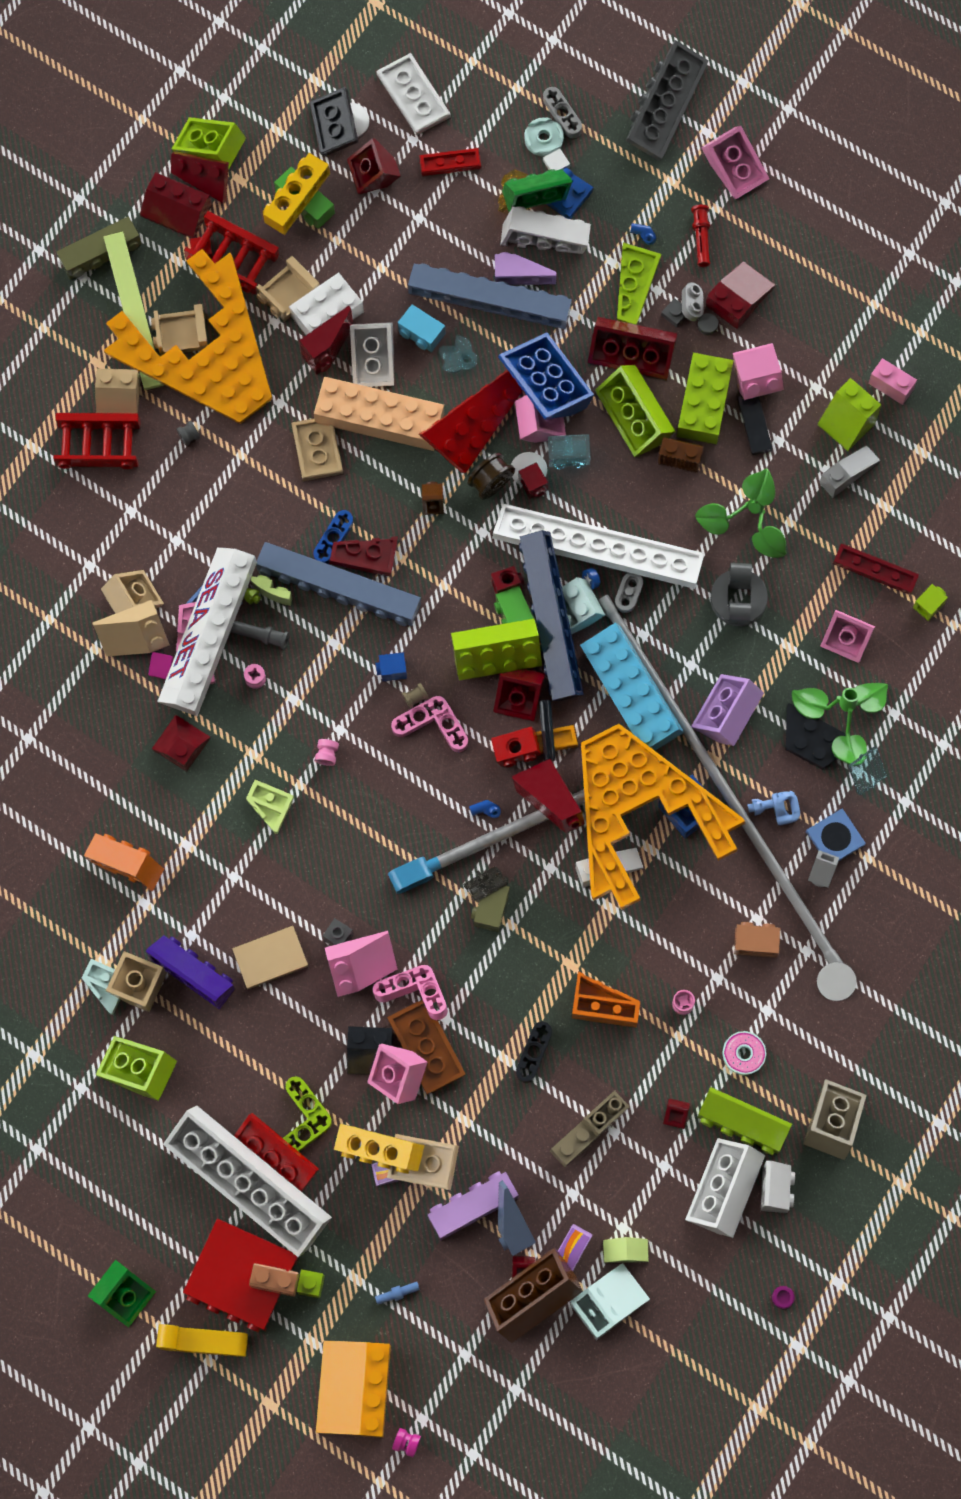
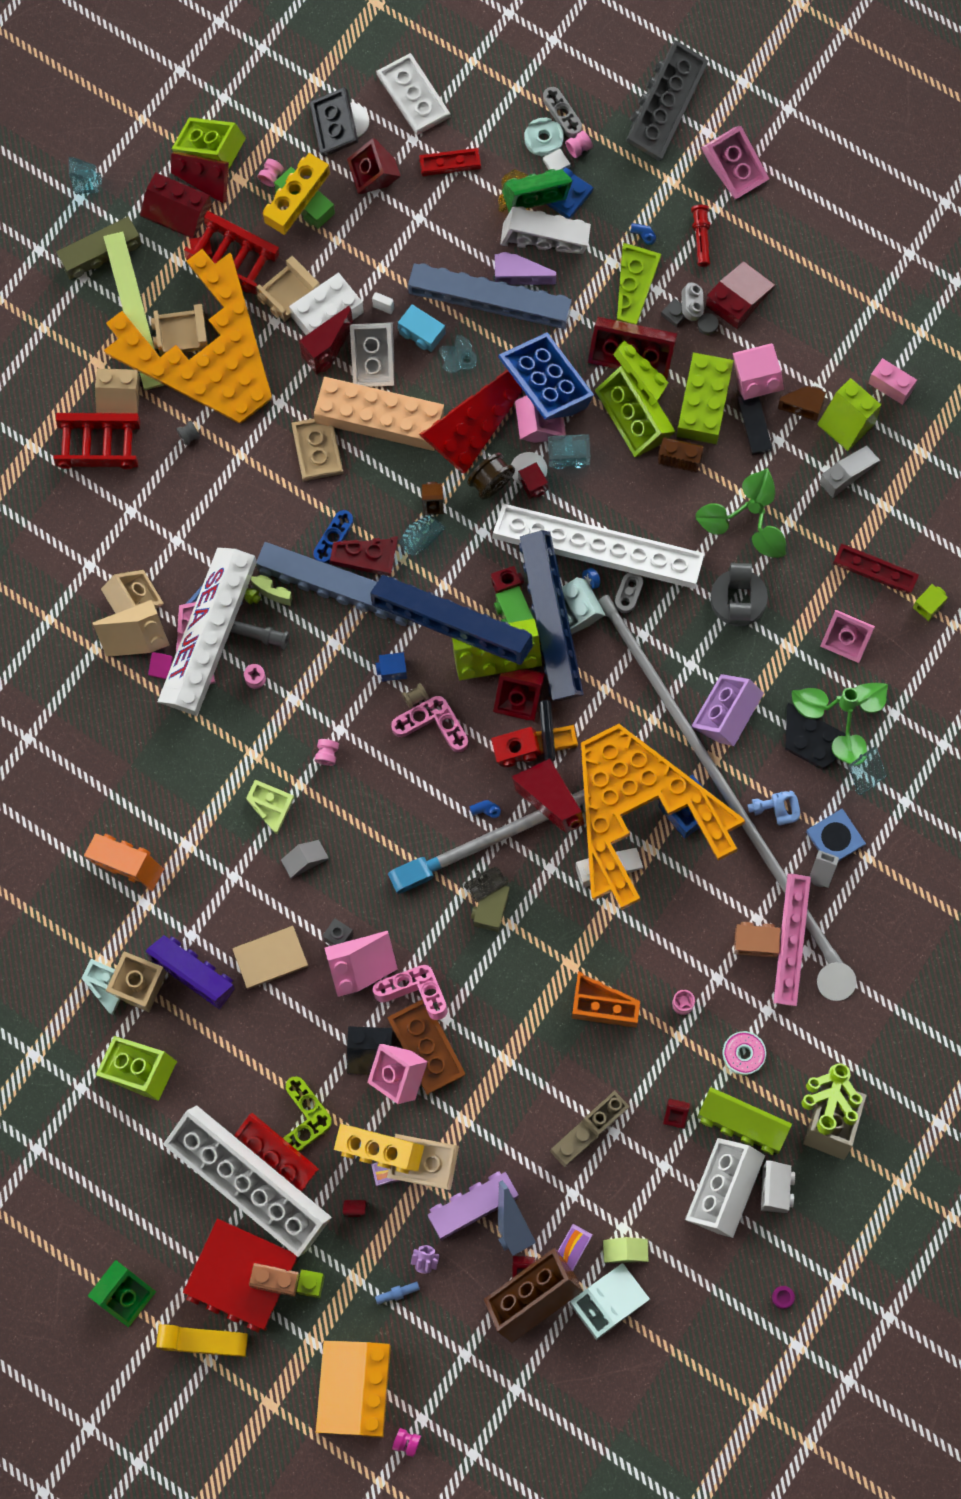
(84, 176): none -> clear light blue slope
(181, 743): dark red slope -> none
(271, 171): none -> bright pink wheel
(304, 857): none -> light grey slope
(354, 1208): none -> dark red slope
(383, 303): none -> white tile
(421, 535): none -> clear light blue slope
(425, 1259): none -> lavender gear
(451, 619): none -> dark blue brick
(545, 1039): black beam -> none
(579, 144): none -> bright pink wheel
(631, 687): medium azure brick -> none
(647, 377): none -> lime wing
(792, 939): none -> bright pink plate
(804, 402): none -> reddish brown slope
(840, 1076): none -> lime plant

